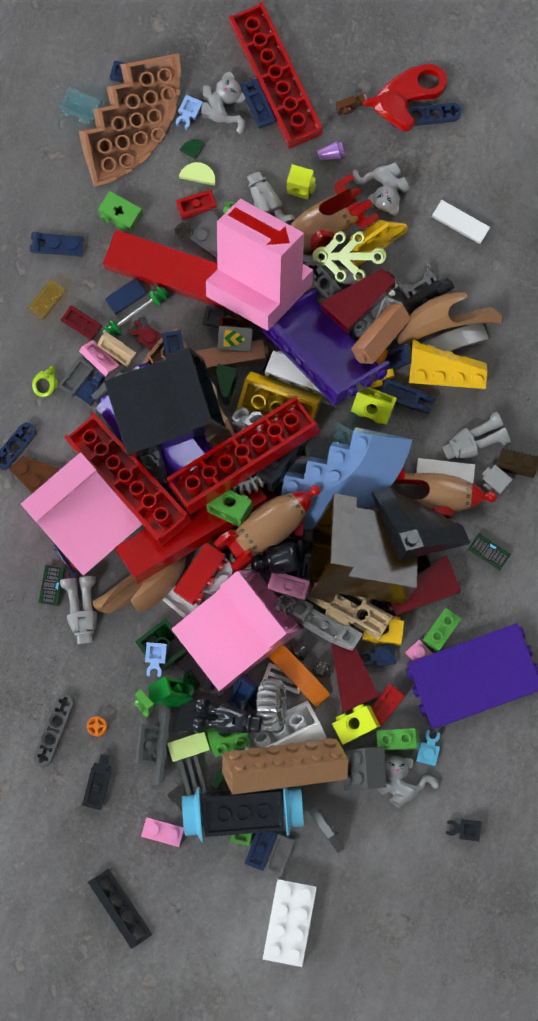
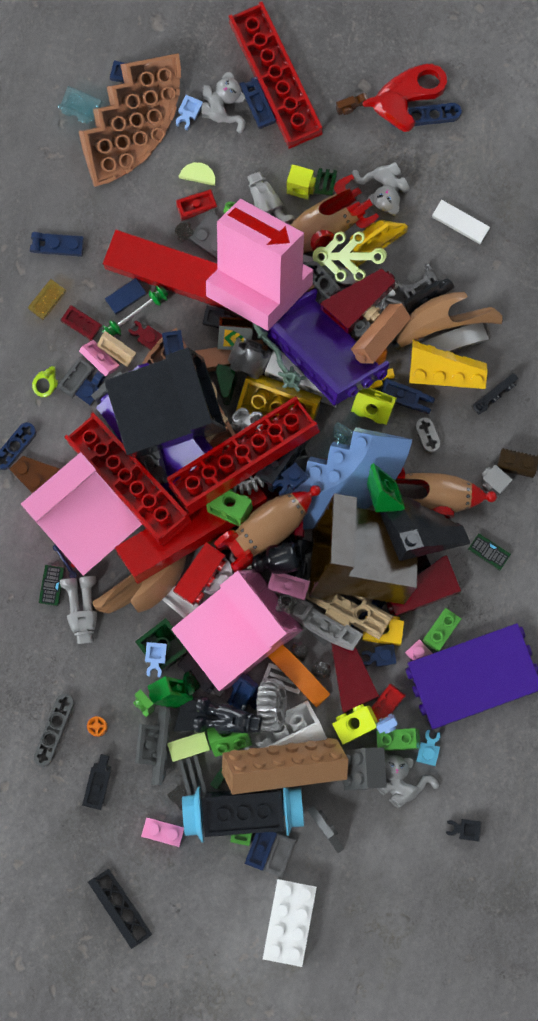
(115, 203): bright green brick -> none
(192, 148): dark green tile -> none
(249, 357): none -> flat silver brick
(290, 377): none -> sand green piece
(292, 478): none -> dark blue plate
(326, 175): none -> dark green tile
(332, 151): medium lavender cone -> none
(372, 314): none -> tan plate
(383, 491): none -> green slope
(387, 724): none -> light blue plate
(399, 357): dark blue plate -> none
(424, 437): none -> light grey beam
(461, 470): white tile -> none
(464, 445): light grey piece -> none
(482, 404): none -> black hinge

